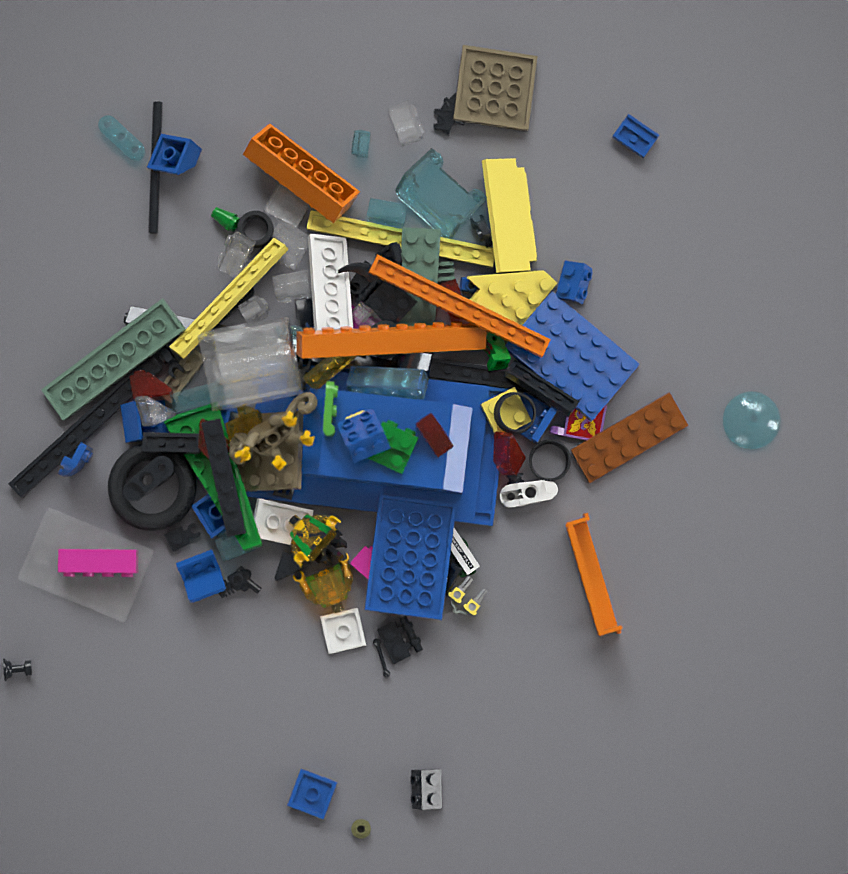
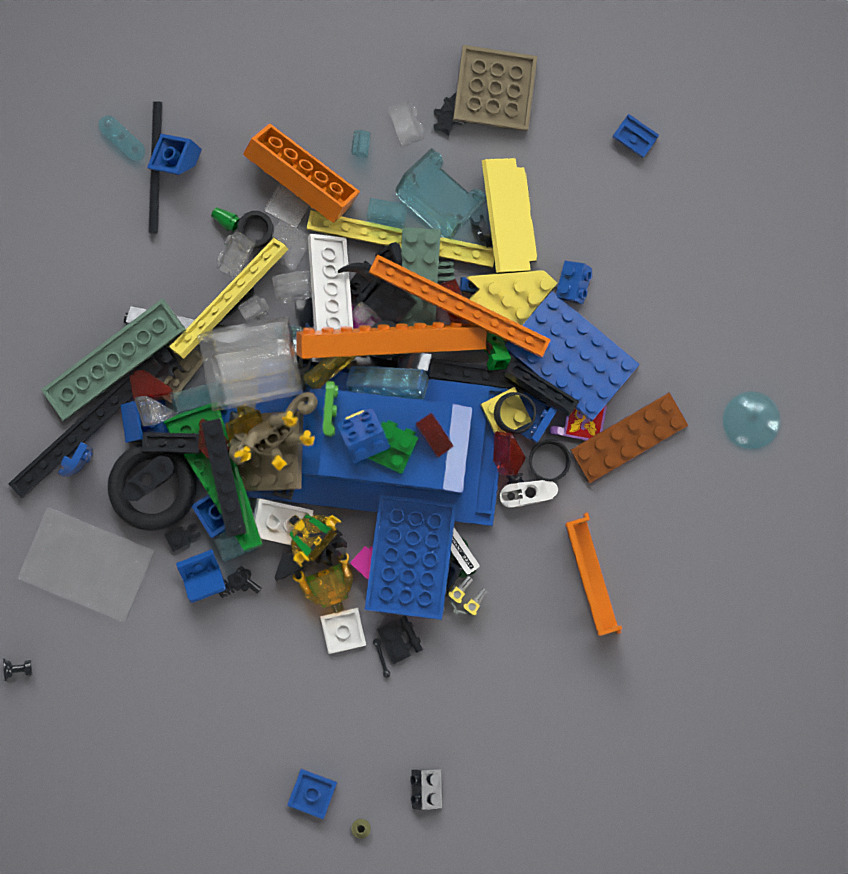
(98, 561): dark pink brick -> none

